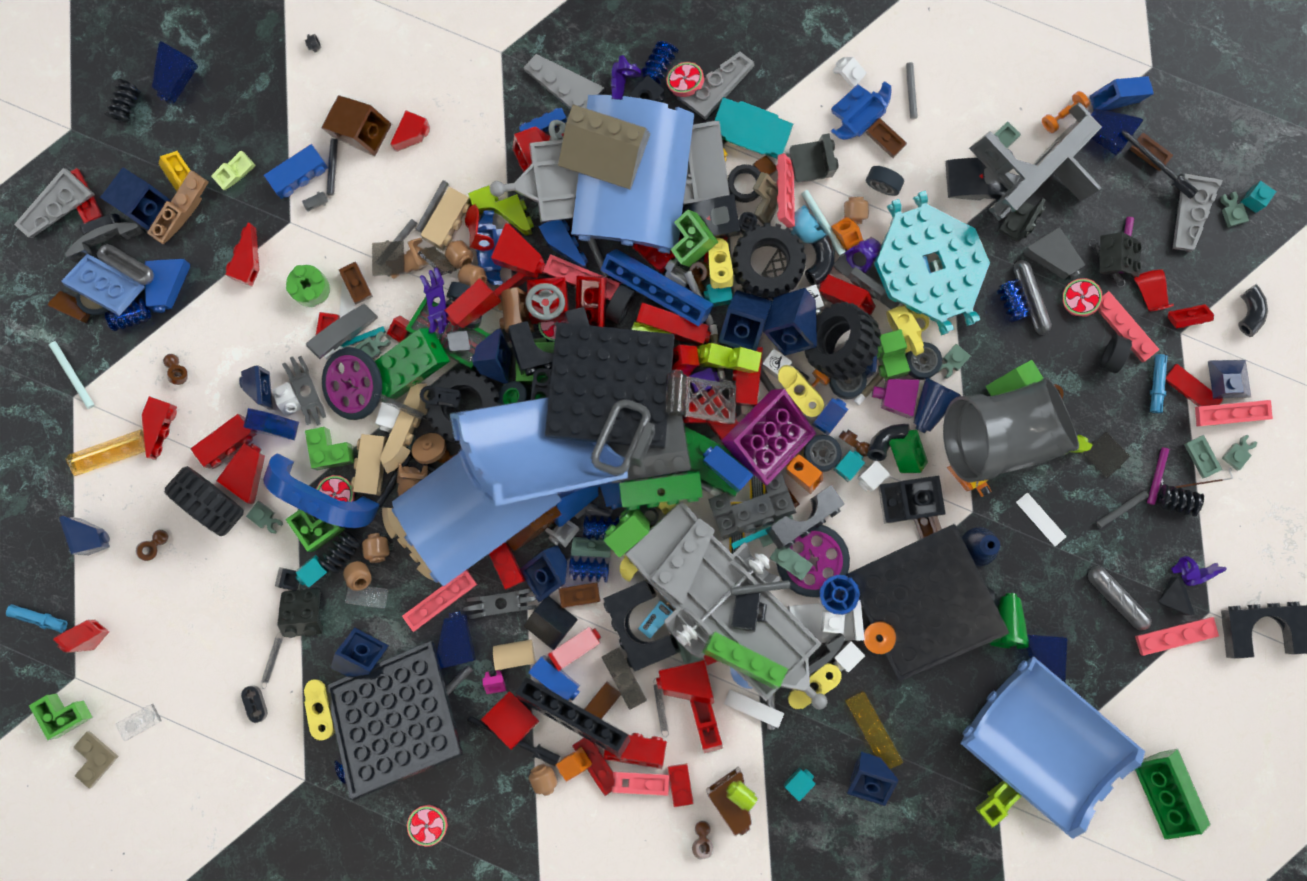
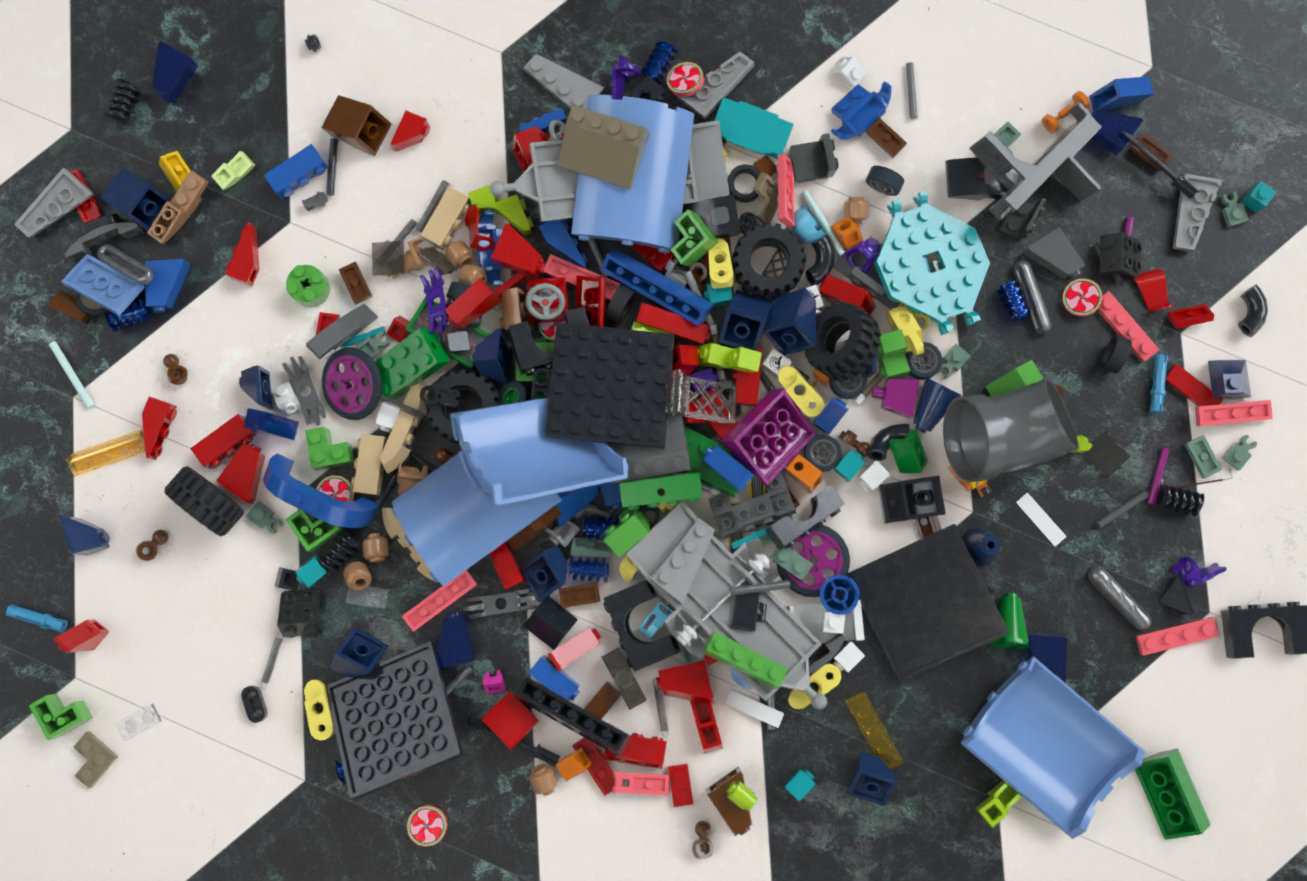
(428, 448): medium nougat piece -> none
(513, 654): tan brick -> none
(639, 444): dark grey bar -> none
(883, 629): orange piece -> none

